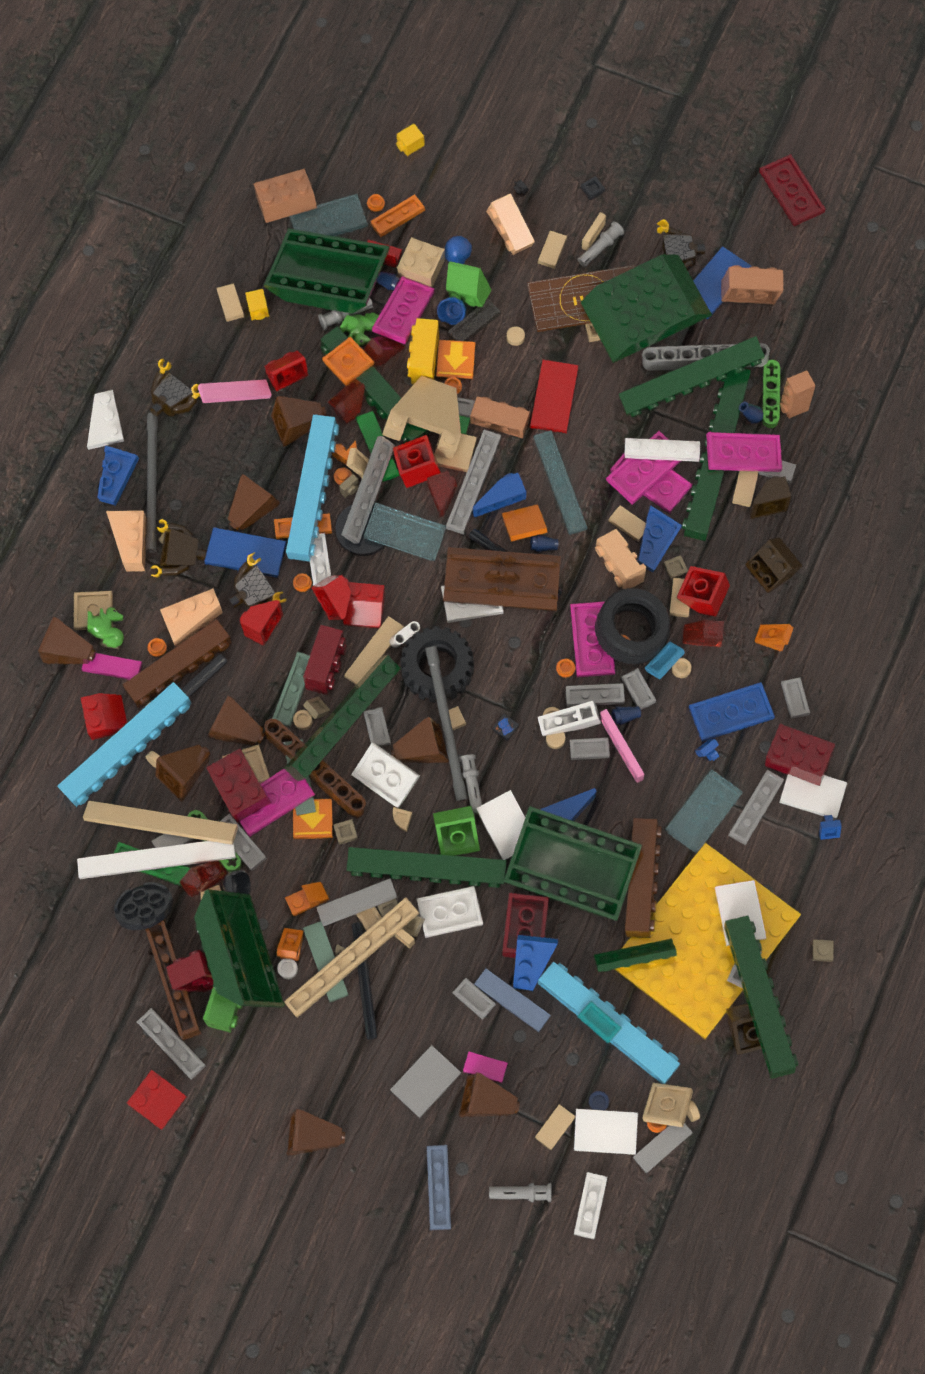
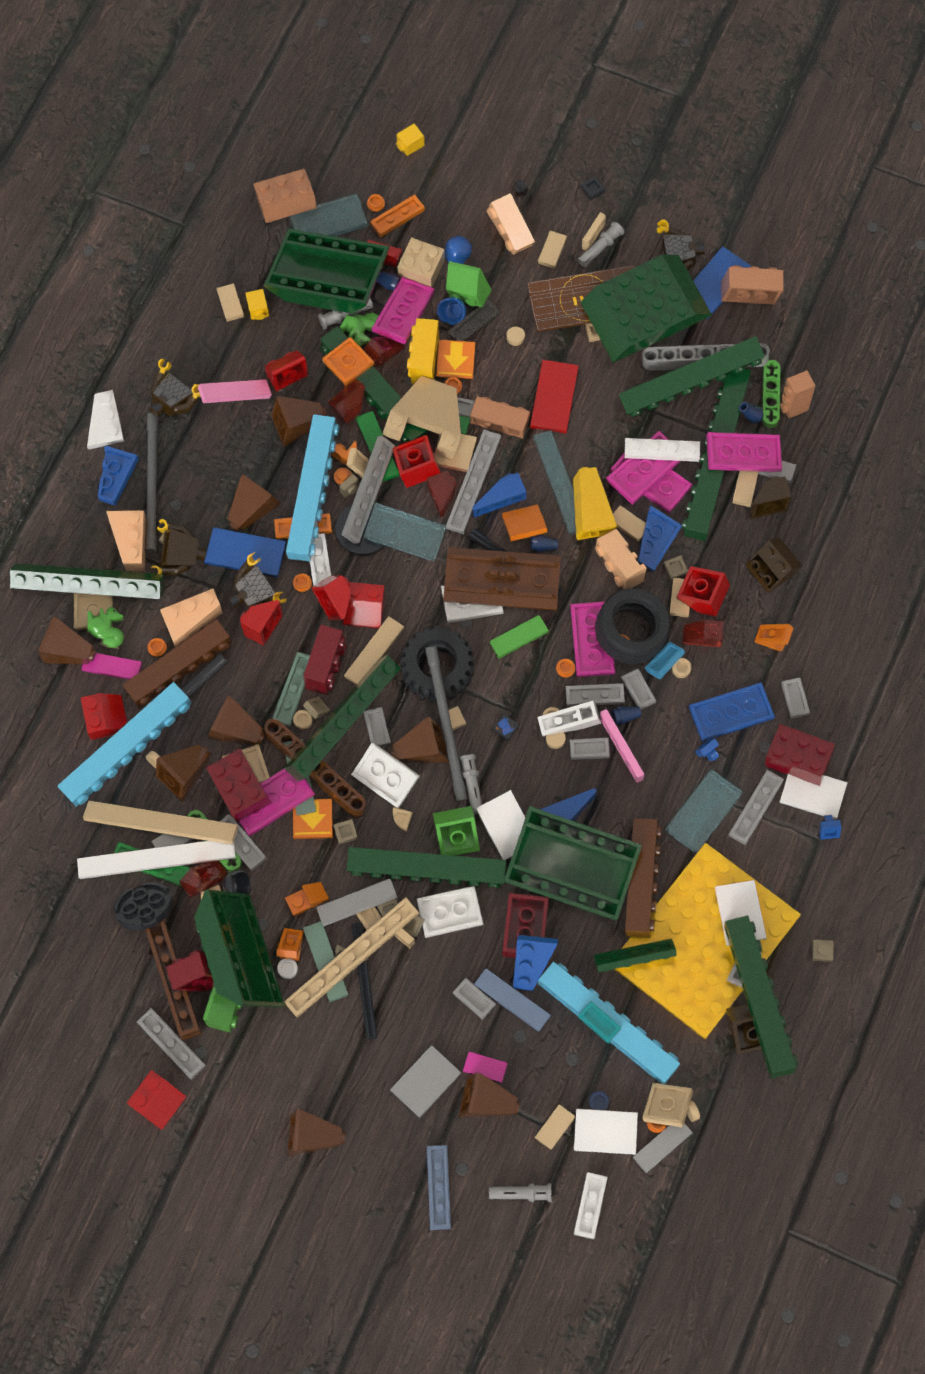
(87, 581): none -> brick
(404, 634): white piece -> none
(519, 636): none -> bright green tile
(592, 507): none -> yellow slope
(792, 190): dark red tile -> none

